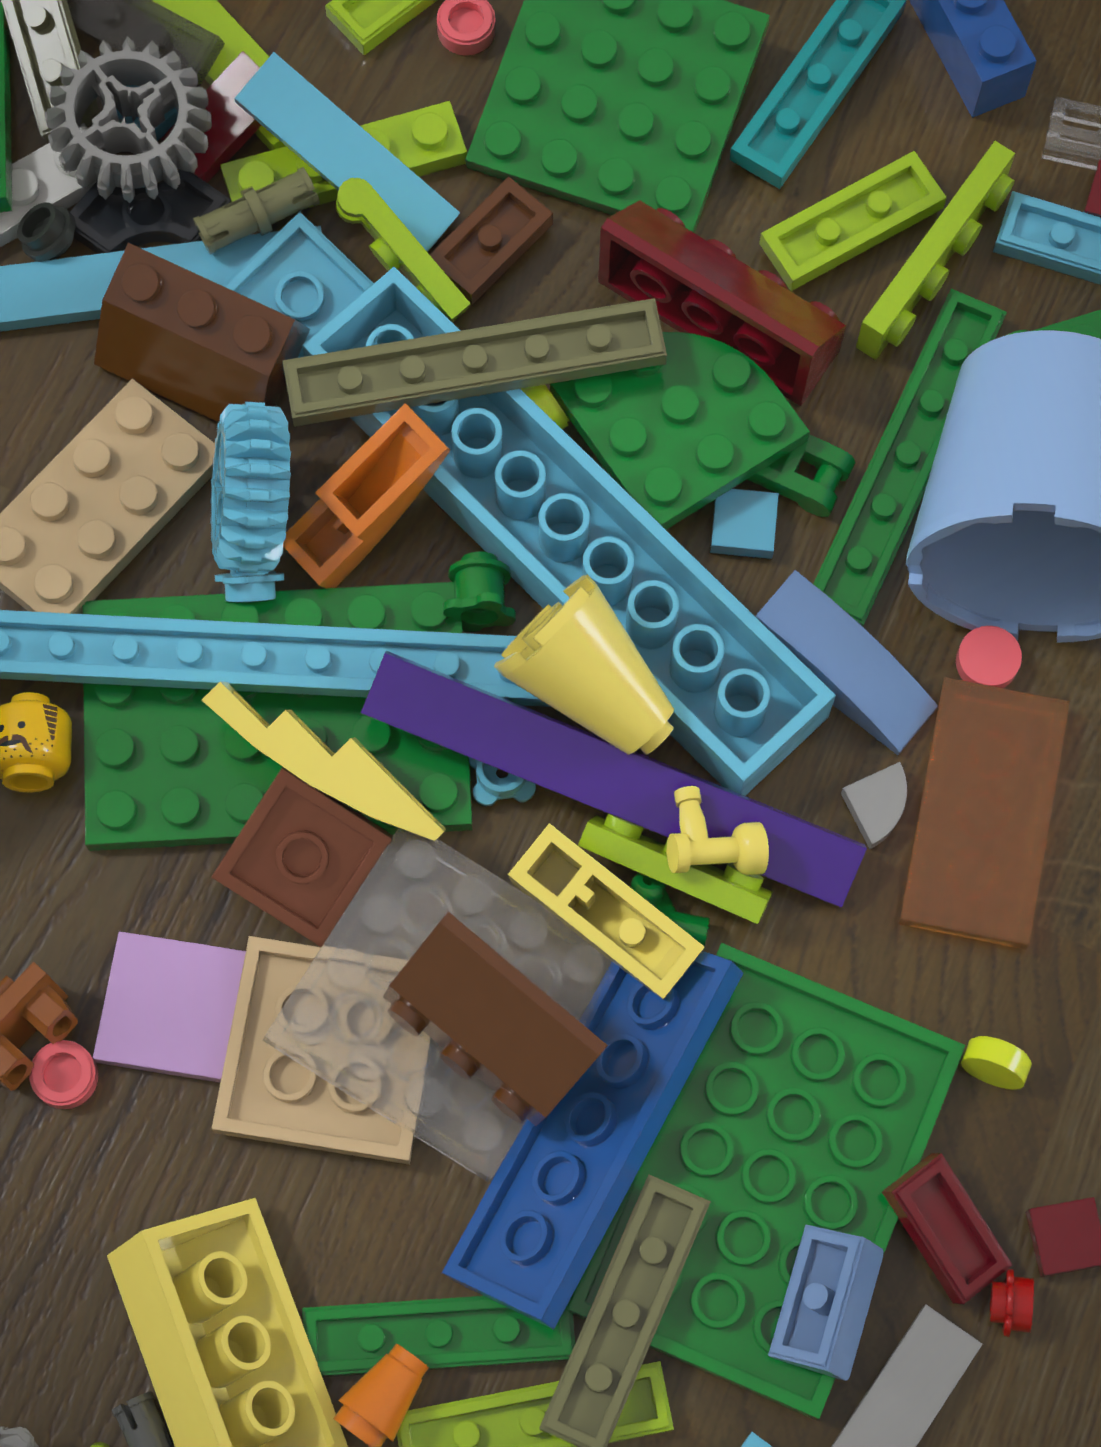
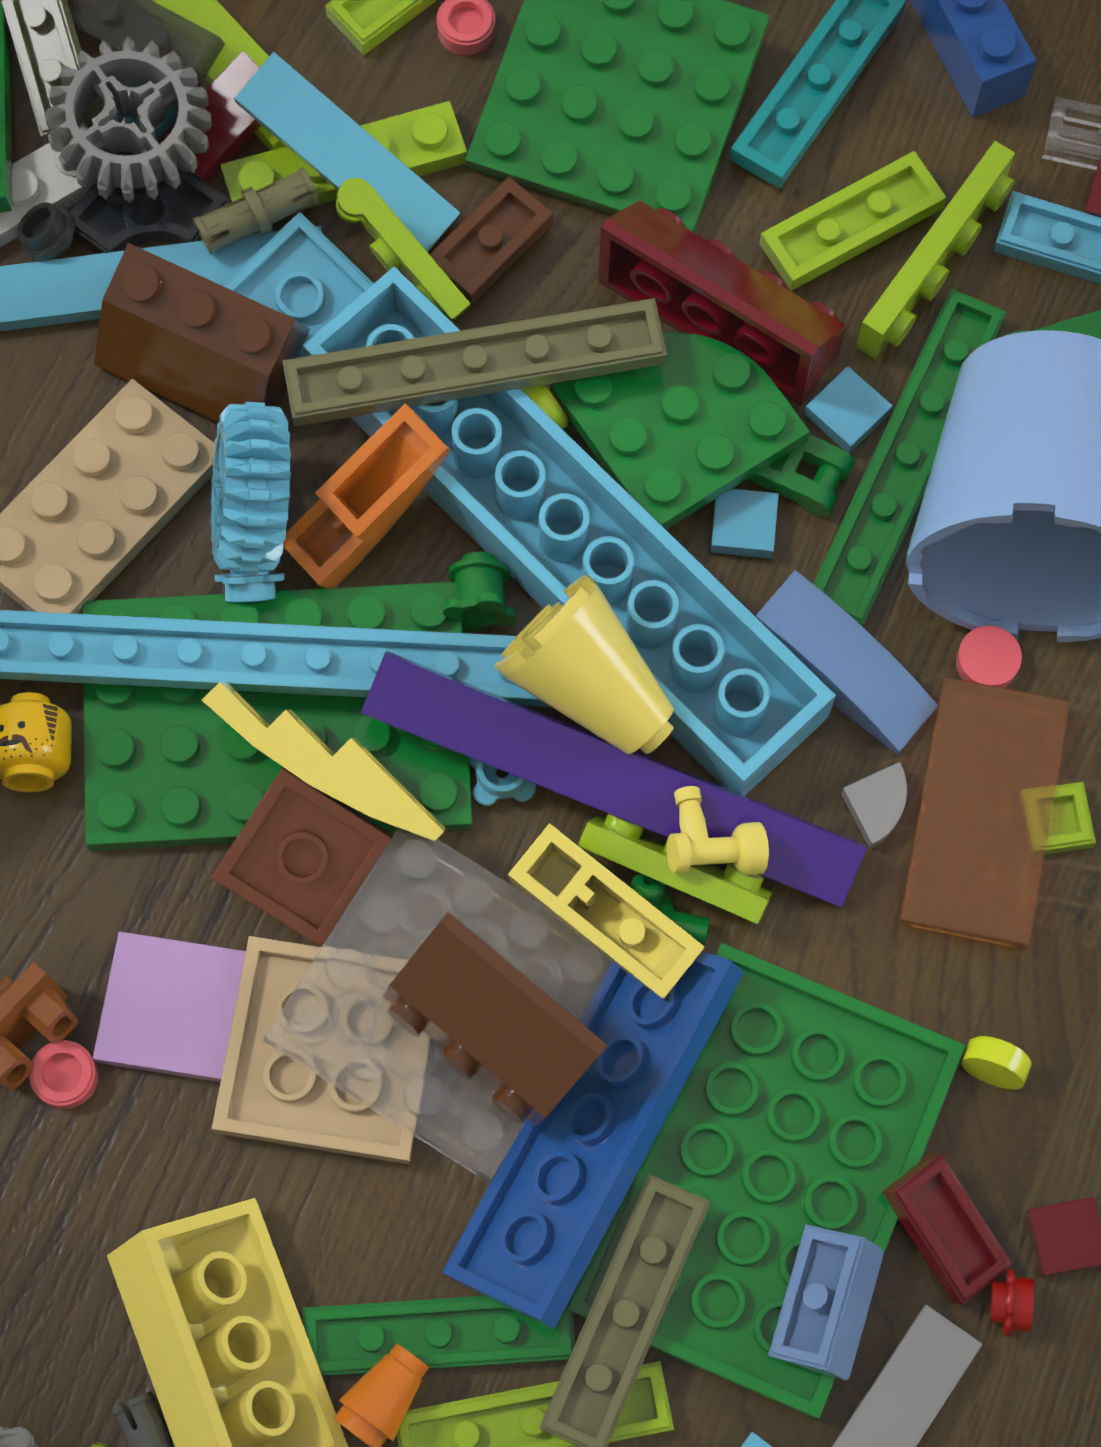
(848, 410): none -> medium azure tile
(1070, 820): none -> lime tile

